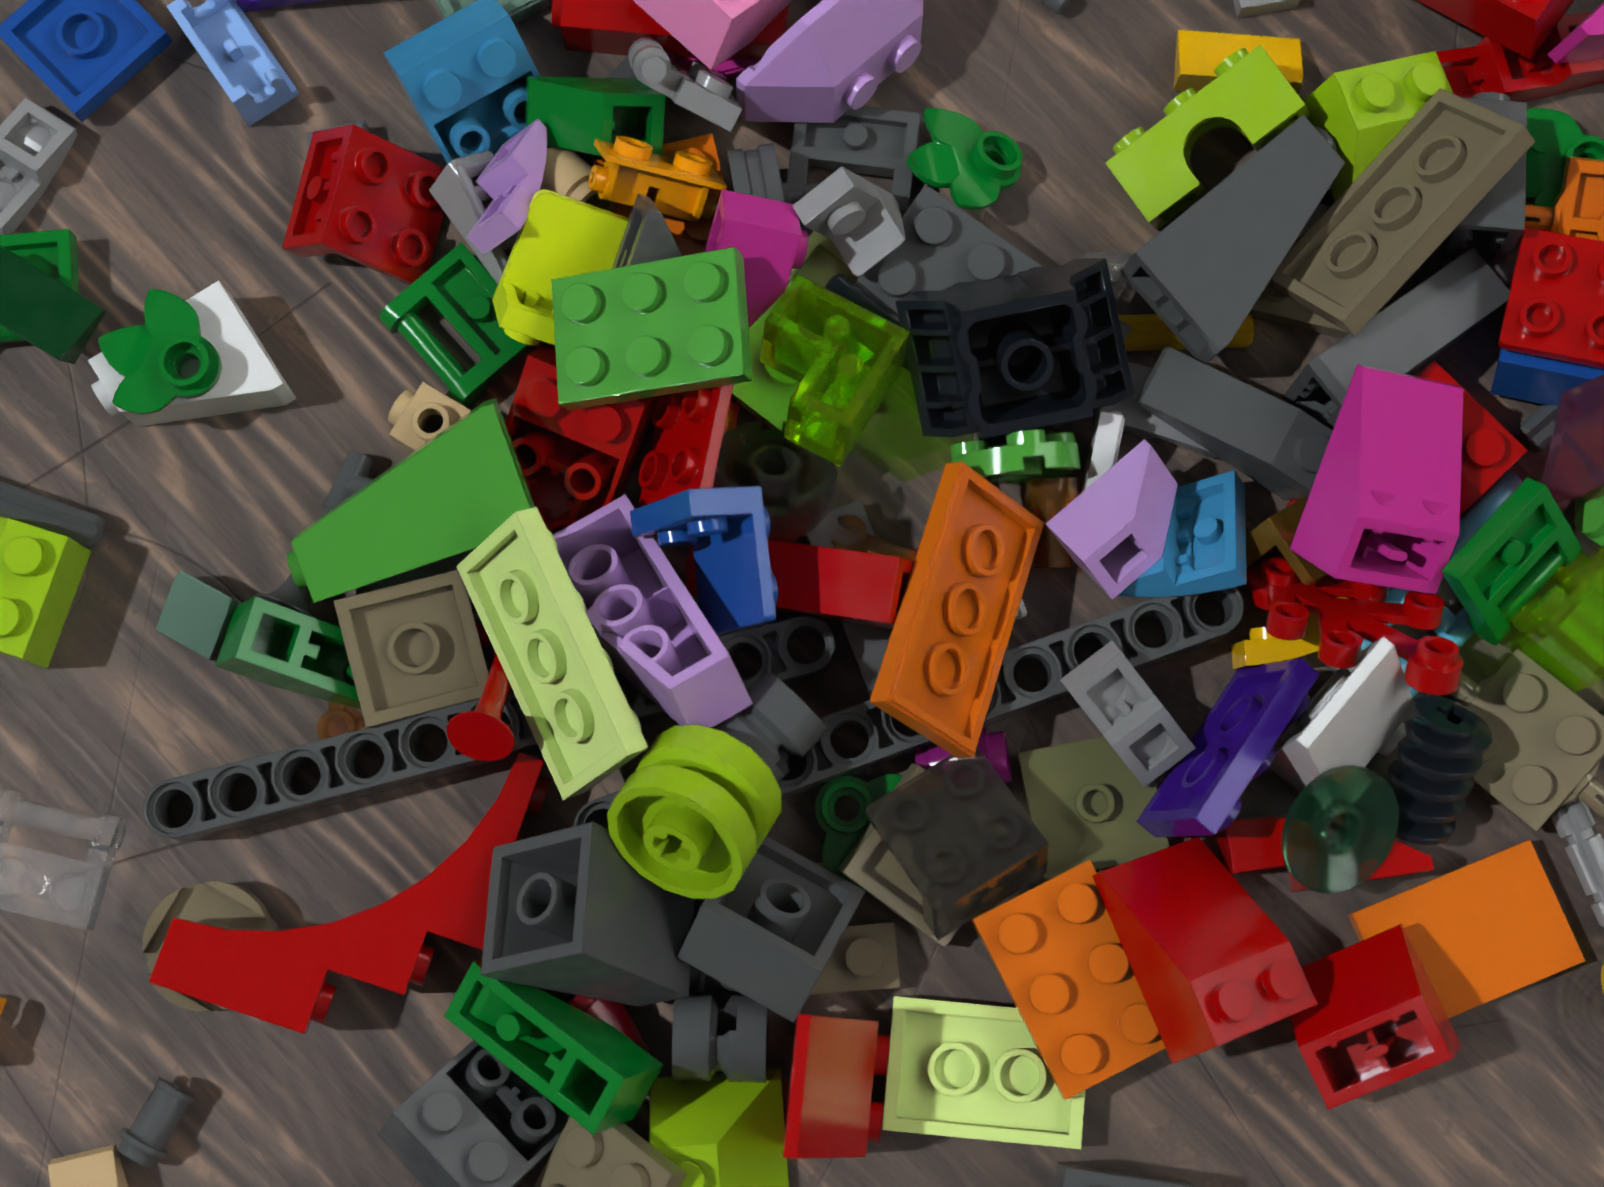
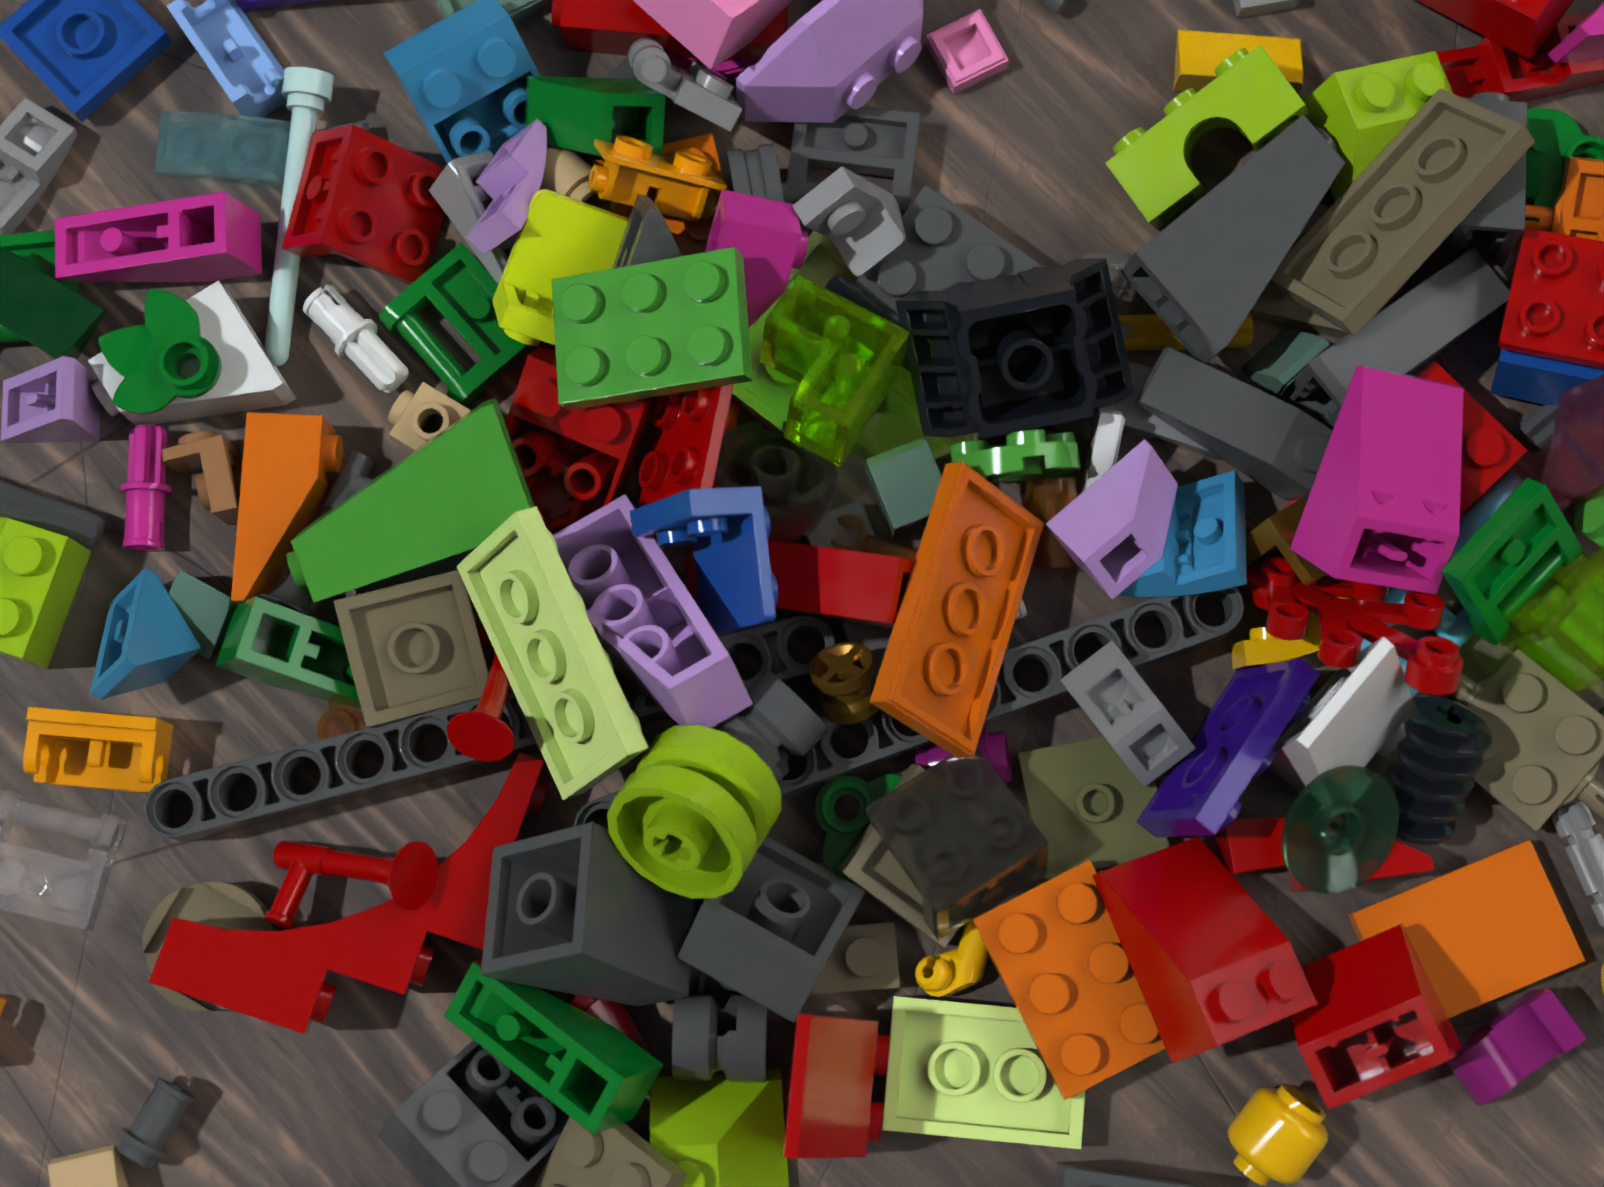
(51, 404): none -> lavender slope
(96, 749): none -> light orange hinge
(141, 639): none -> dark azure slope
(145, 489): none -> dark pink axle
(161, 242): none -> dark pink slope
(221, 466): none -> medium nougat bracket
(222, 147): none -> clear light blue slope
(281, 490): none -> orange slope
(306, 95): none -> light aqua piece
(355, 338): none -> white axle
(409, 875): none -> red piece
(845, 682): none -> pearl gold wheel
(904, 486): none -> sand green panel
(956, 968): none -> yellow arm
(965, 159): green plate -> none
(966, 51): none -> bright pink tile
(1277, 1135): none -> yellow head
(1283, 360): none -> sand green slope
(1514, 1045): none -> magenta leg

